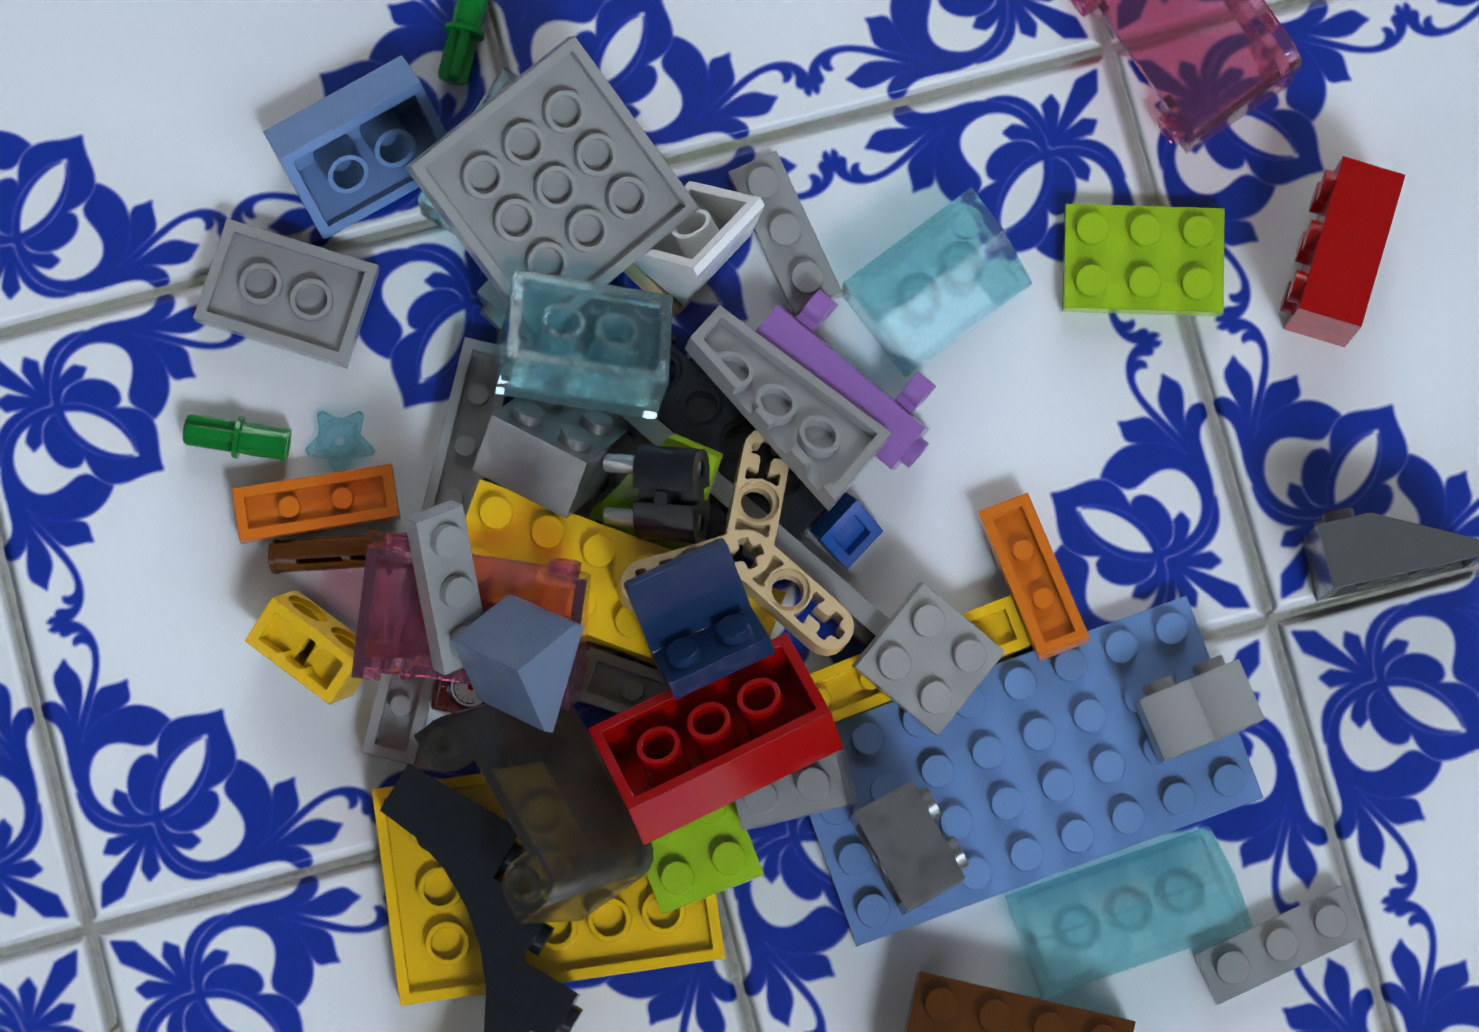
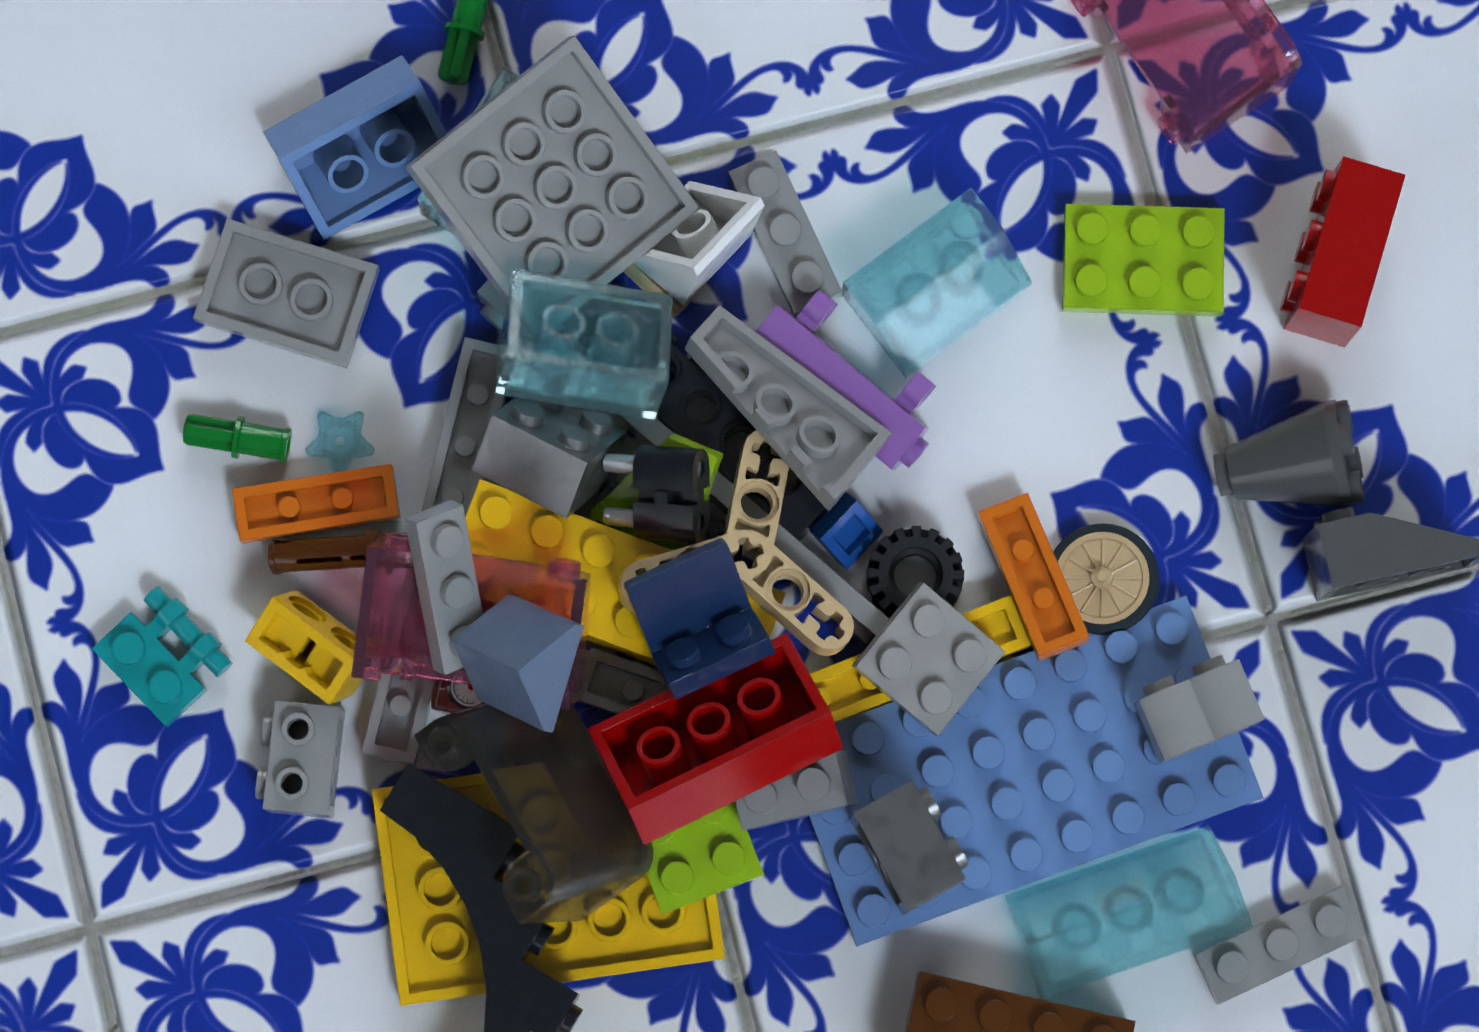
(150, 668): none -> teal plate
(301, 759): none -> light grey brick
(913, 543): none -> black tyre
(1109, 576): none -> tan wheel
(1296, 461): none -> dark grey cone

